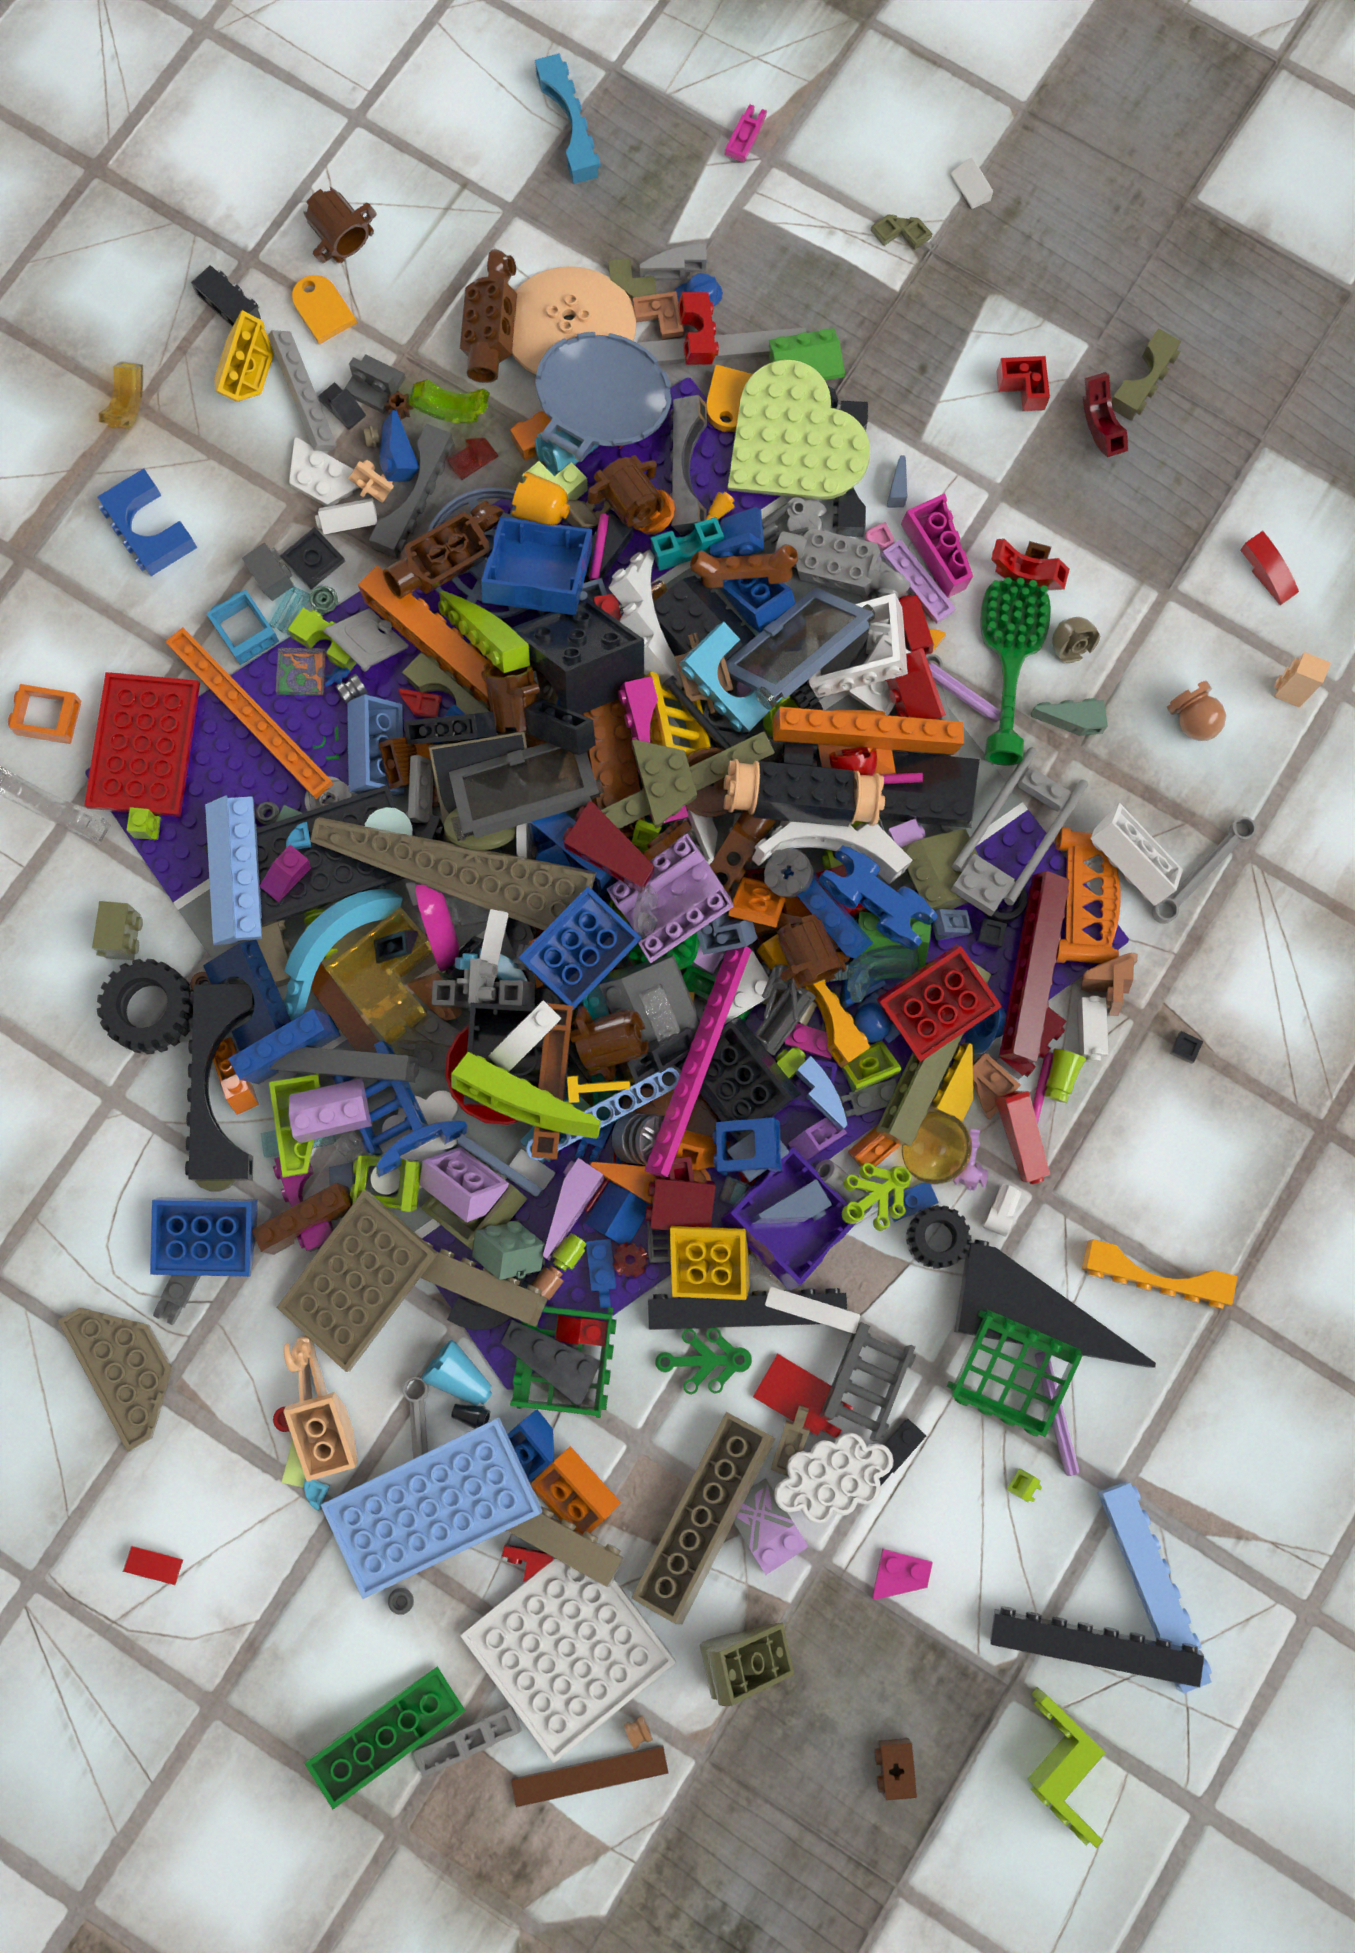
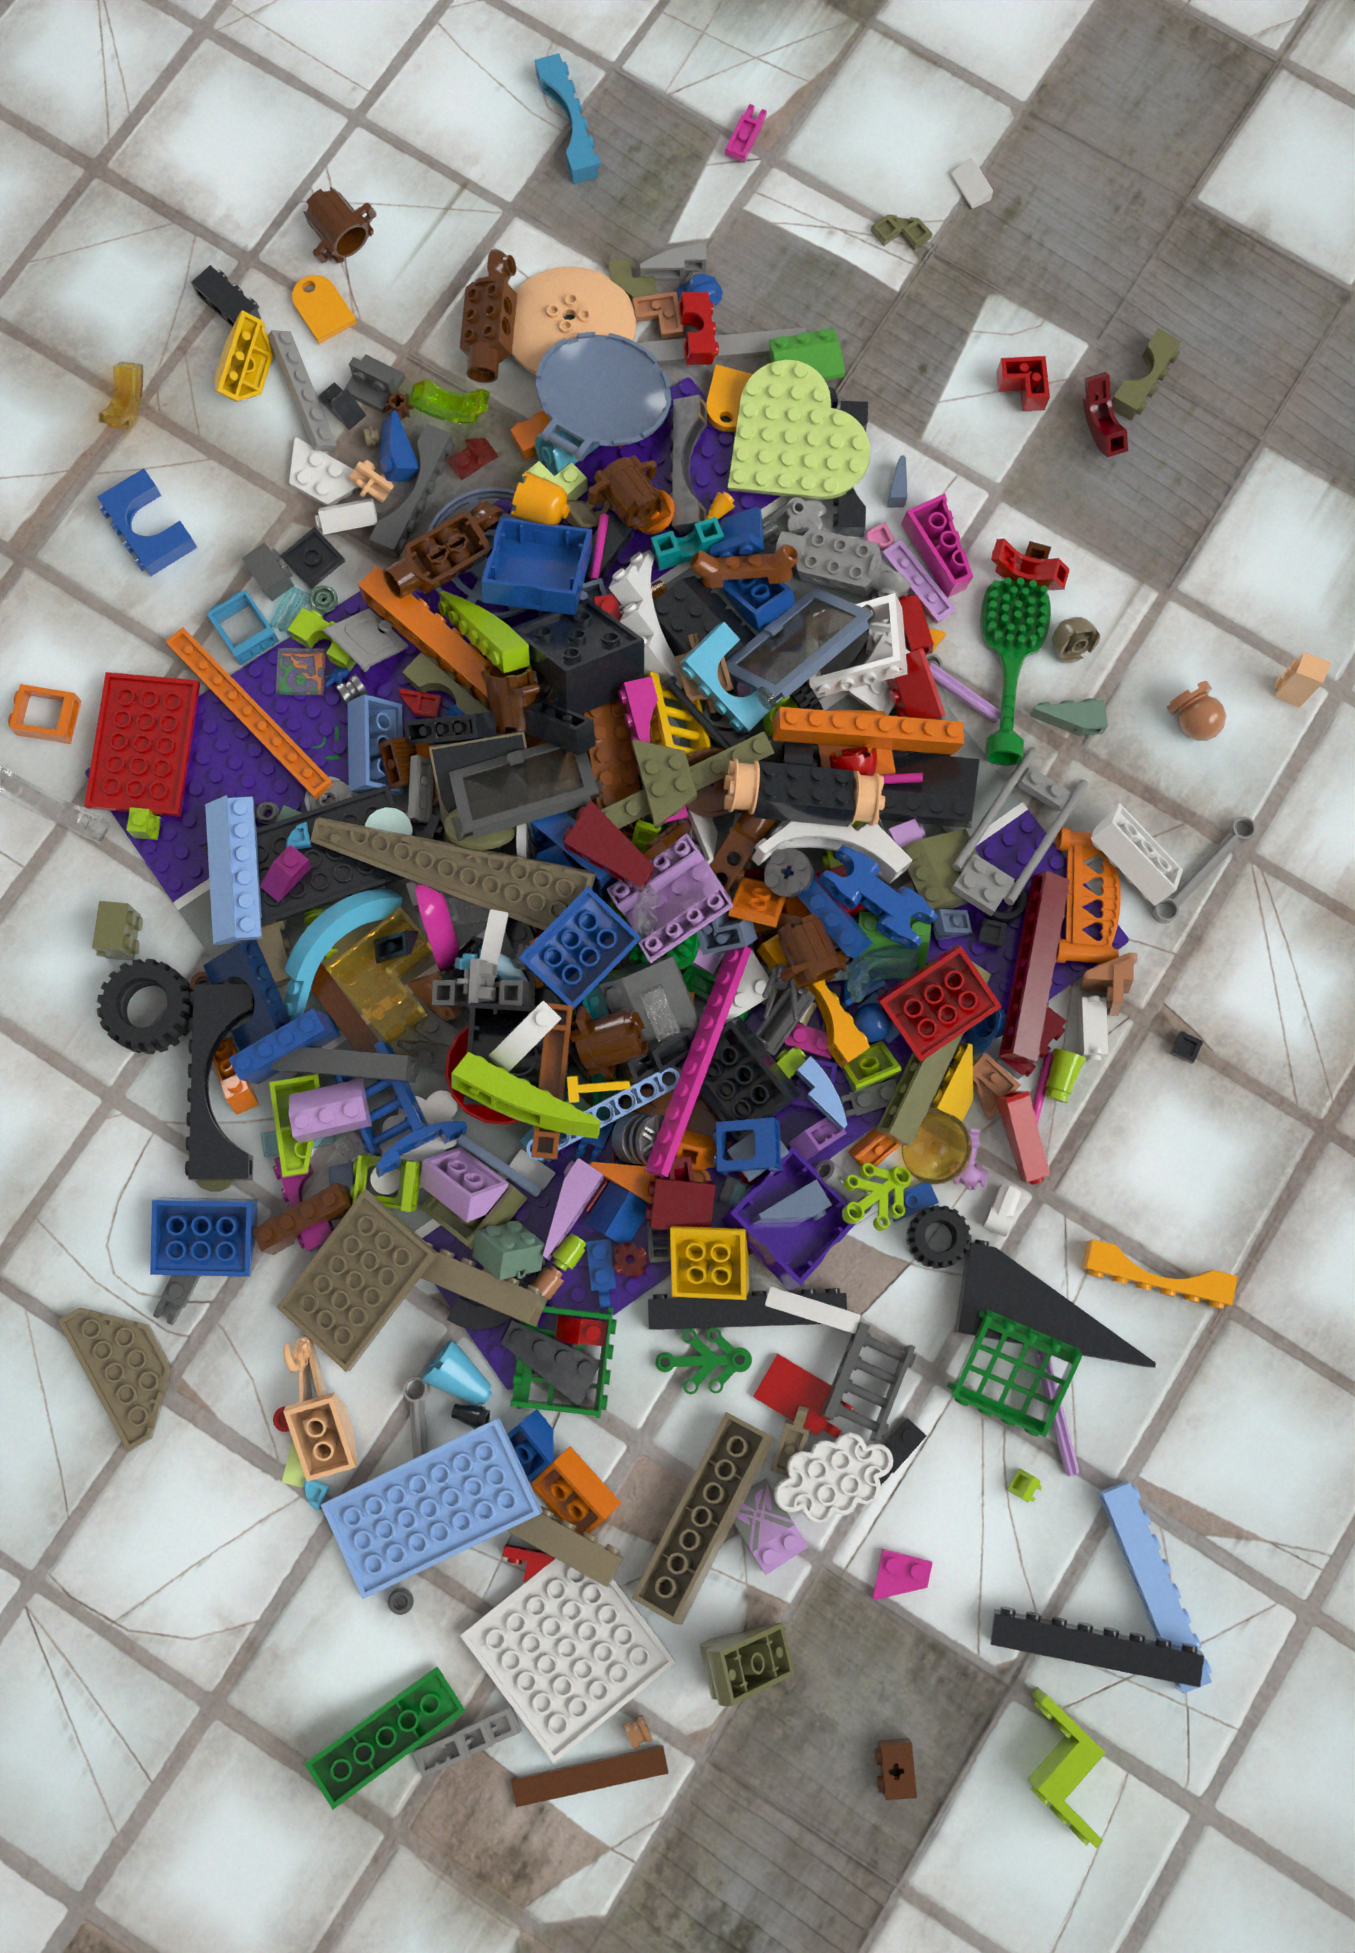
(153, 1565): red slope -> none
(1270, 567): red slope -> none

